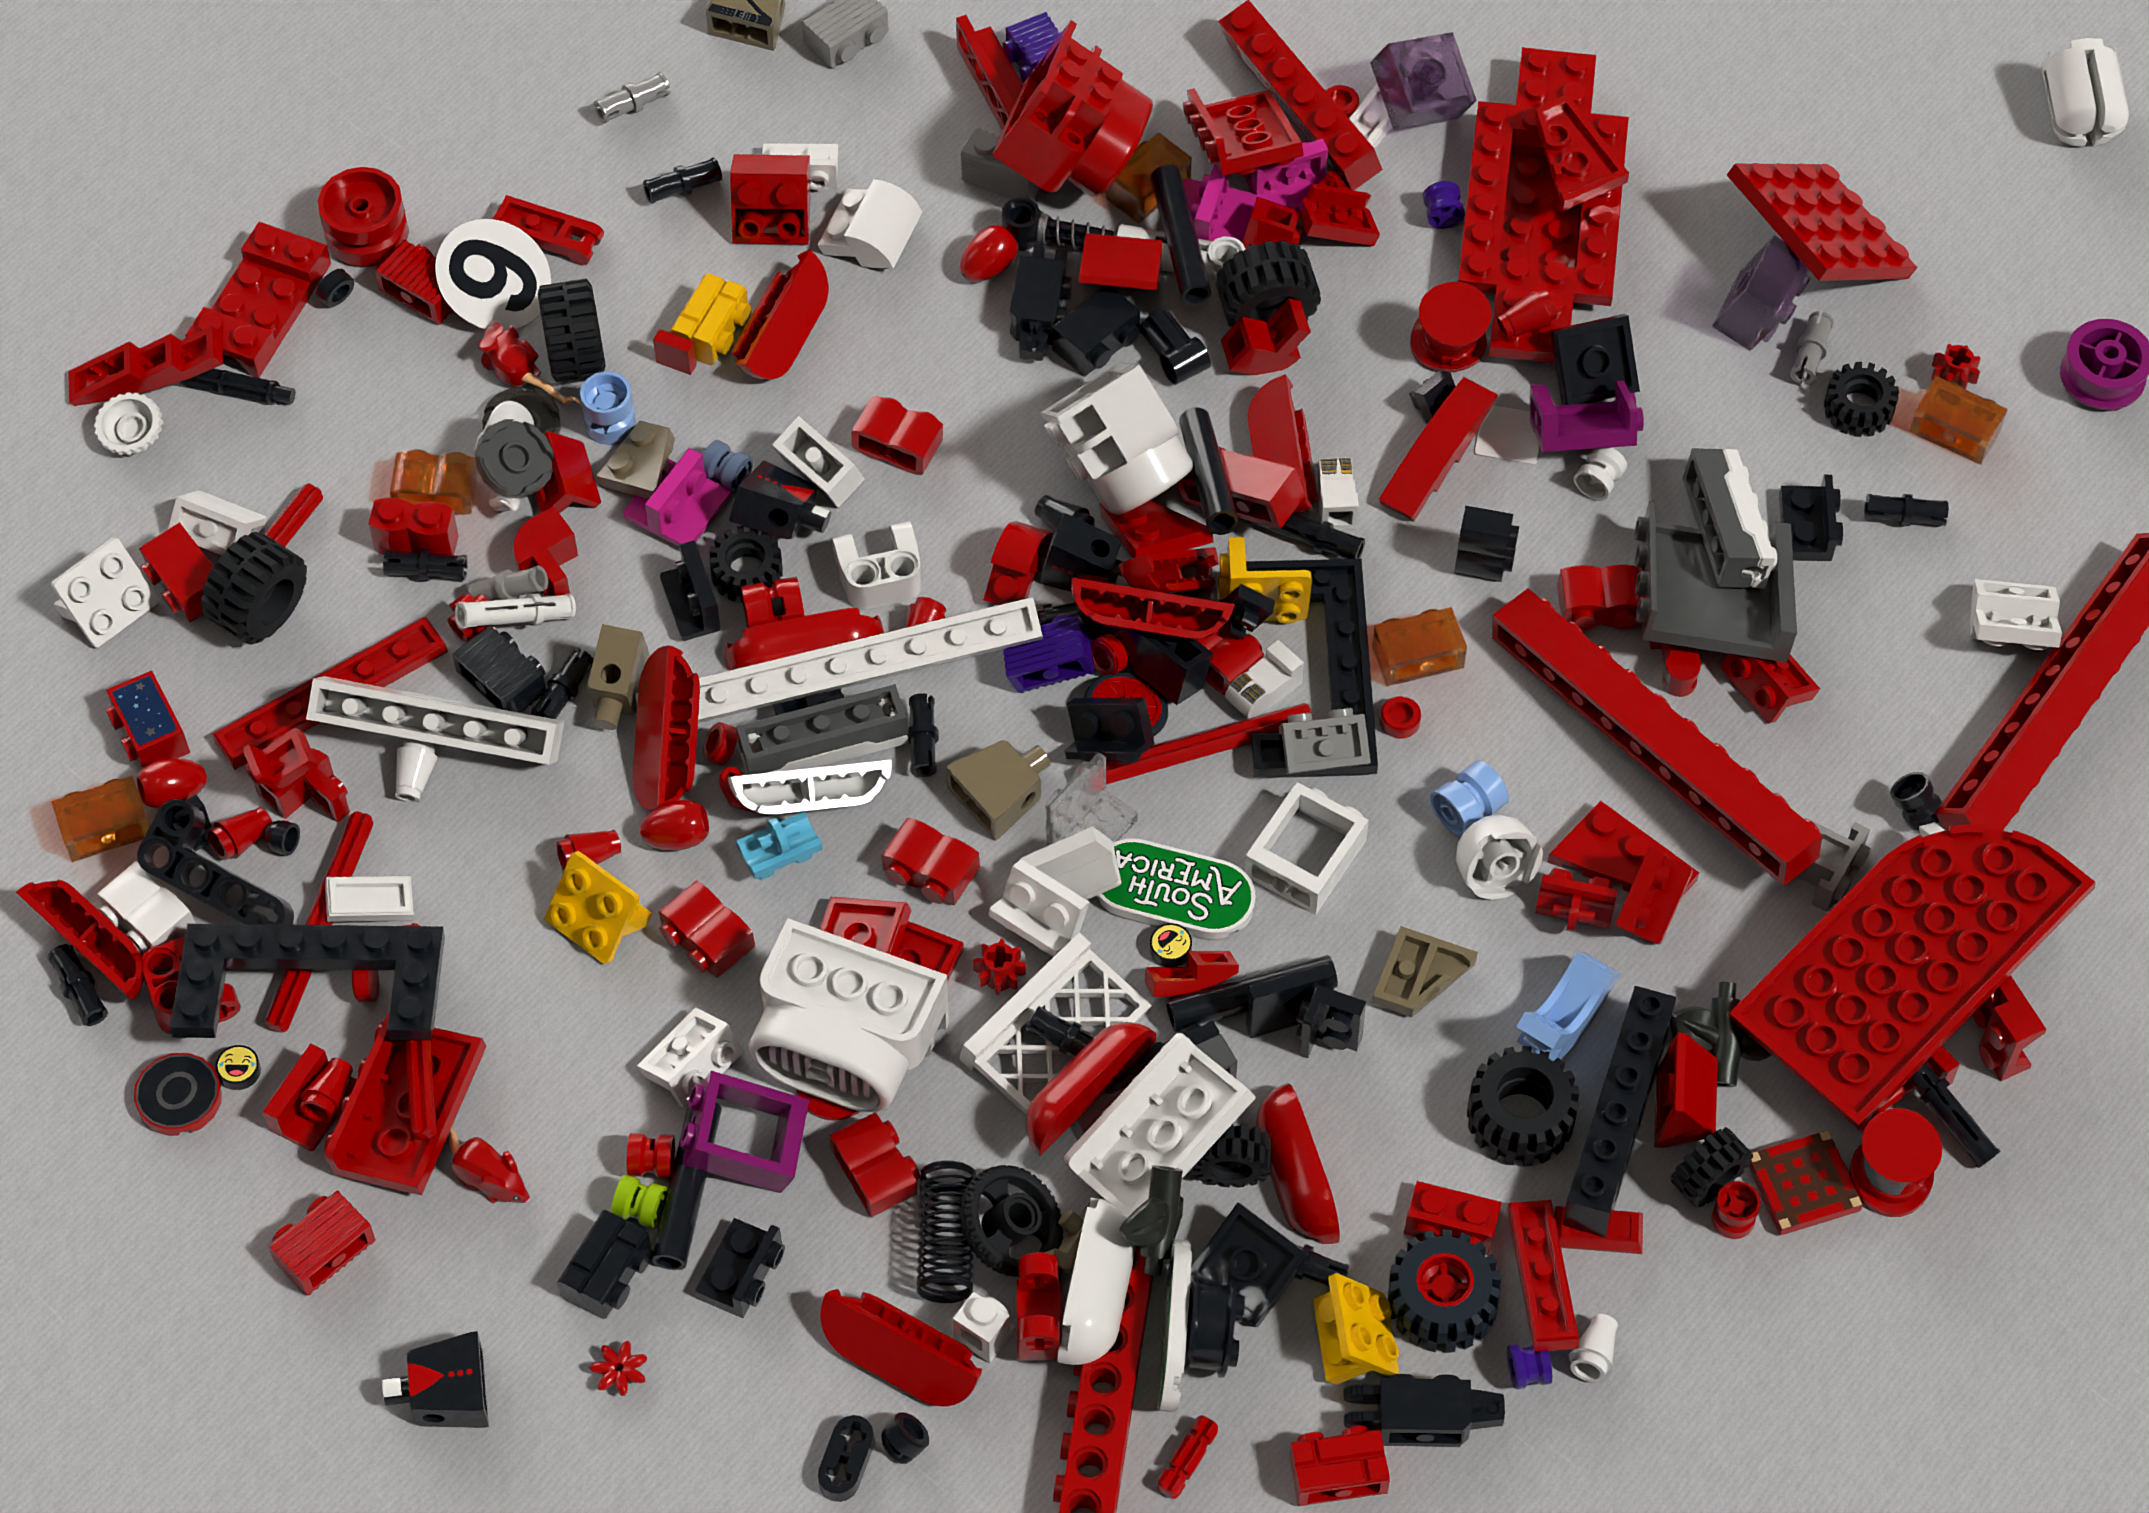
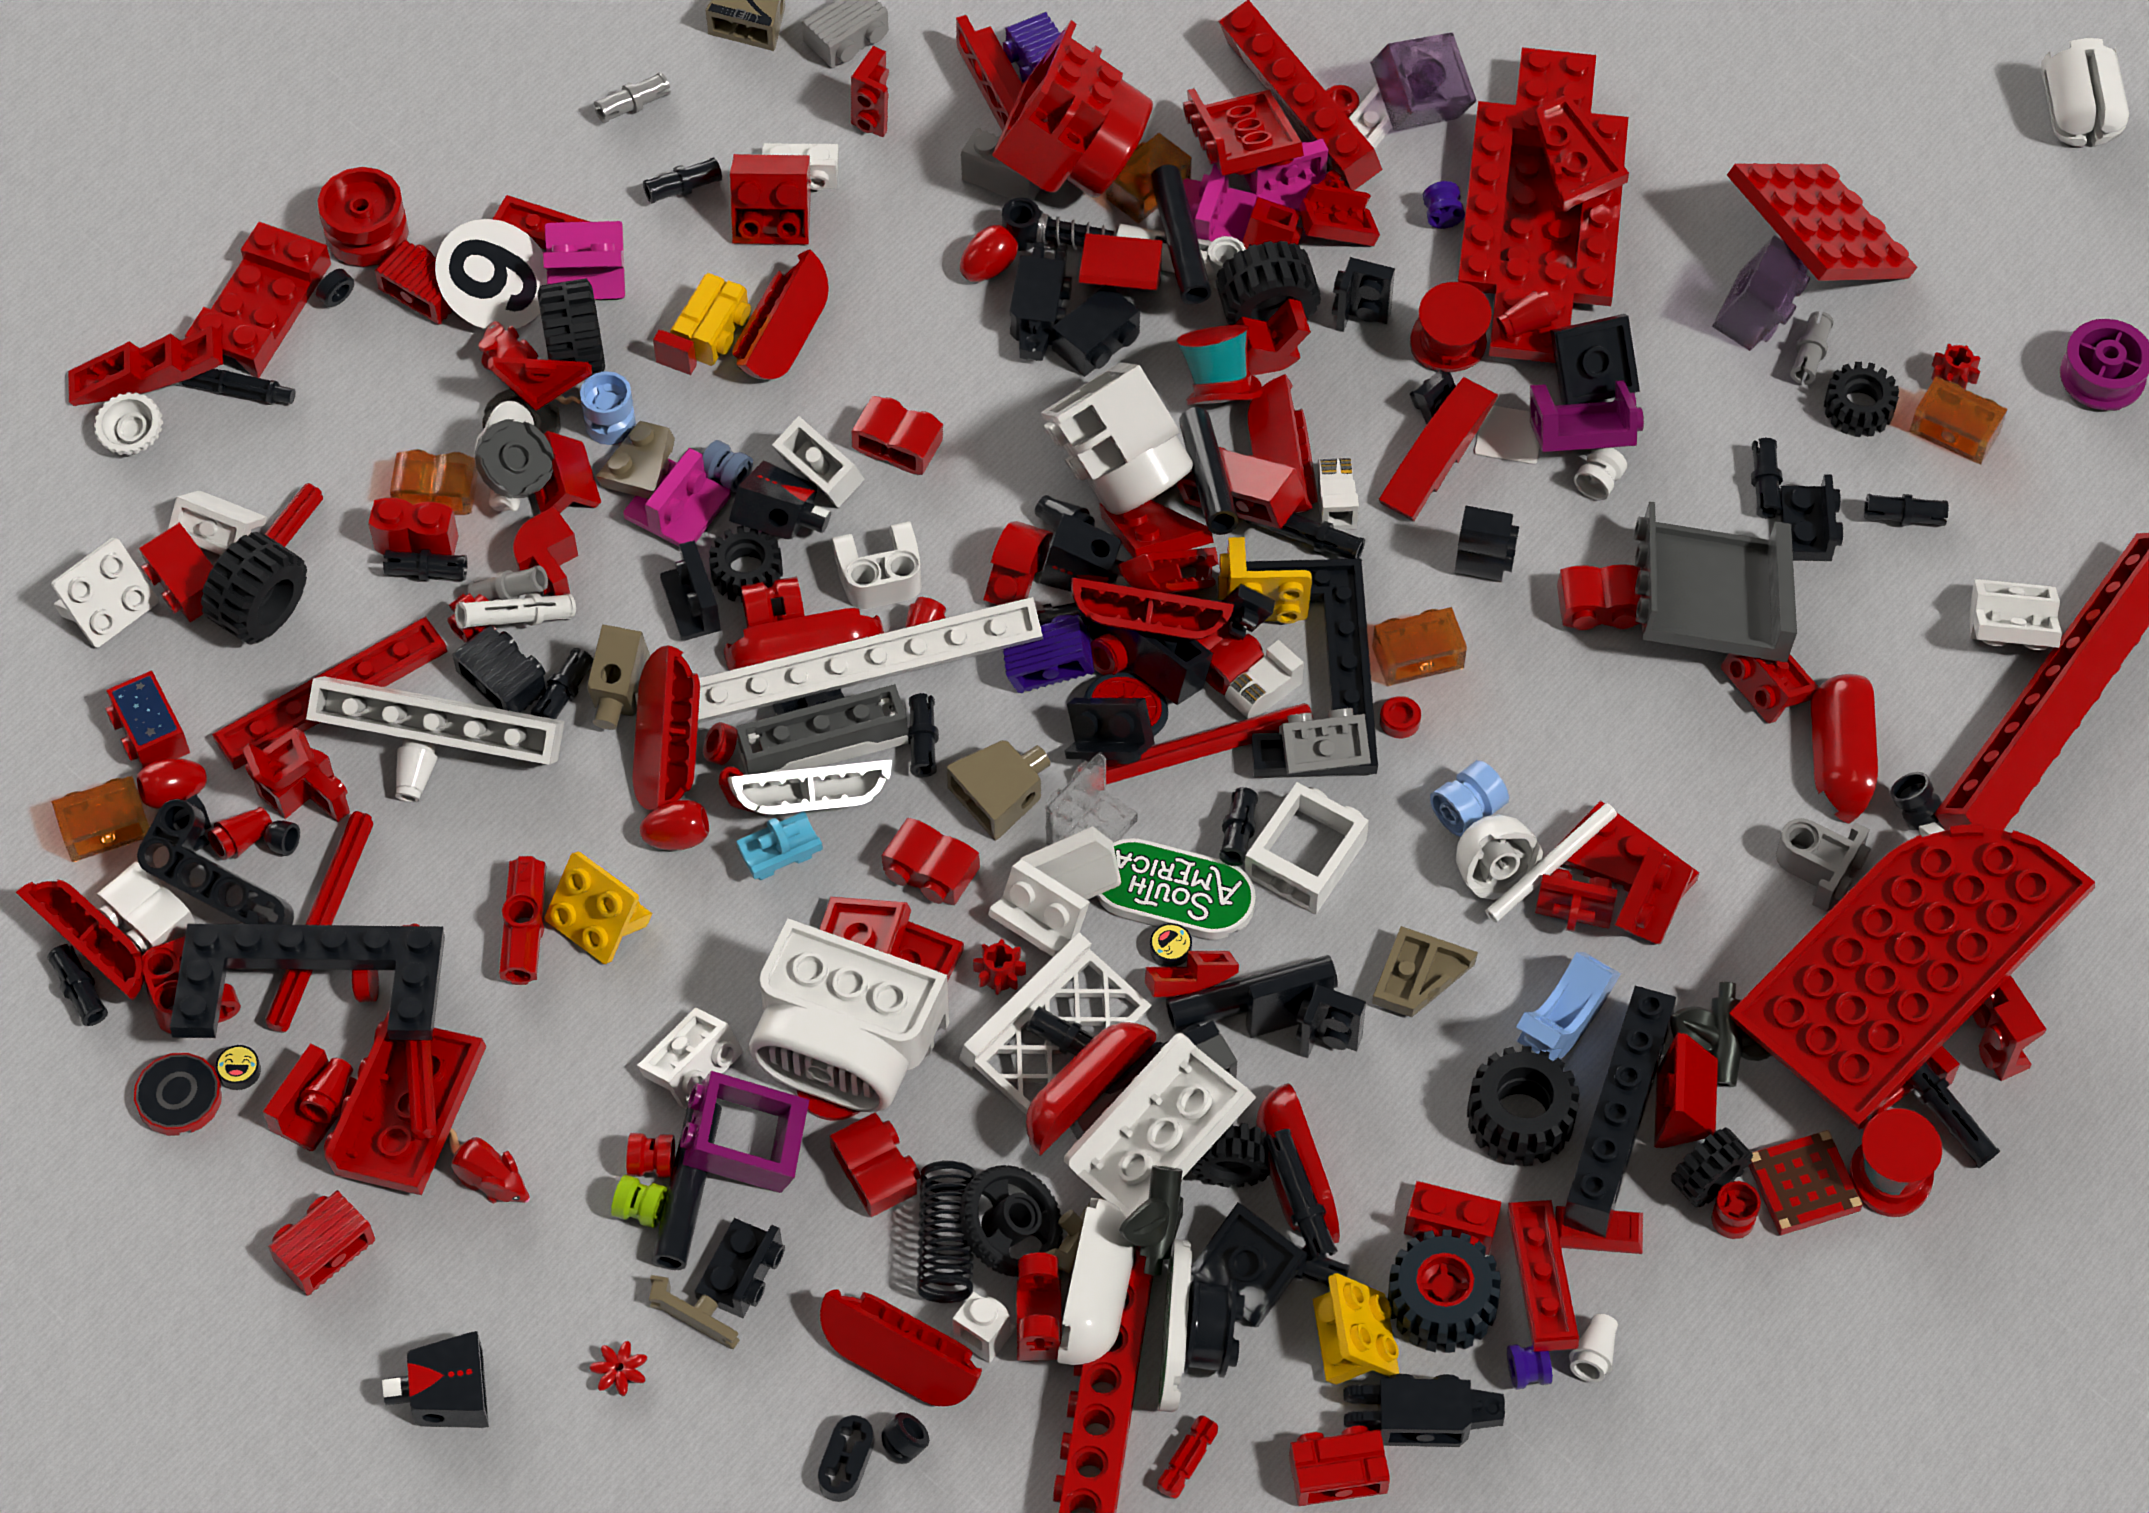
(369, 898): white tile -> none
(522, 940): none -> red piece
(538, 379): none -> red tile
(587, 252): none -> dark pink bracket
(594, 845): red cone -> none
(605, 1265): black brick -> none
(695, 1316): none -> dark tan piece
(705, 929): red brick -> none
(870, 93): none -> red bracket
(871, 225): white brick -> none
(1178, 353): black piece -> none
(1219, 365): none -> hat
(1238, 826): none -> black pin
(1306, 1210): none -> black pin
(1363, 292): none -> black bracket
(1551, 862): none -> white piece
(1657, 737): red brick -> none
(1680, 668): red leg -> none
(1729, 518): dark grey piece -> none
(1766, 478): none -> black pin
(1845, 743): none -> red brick

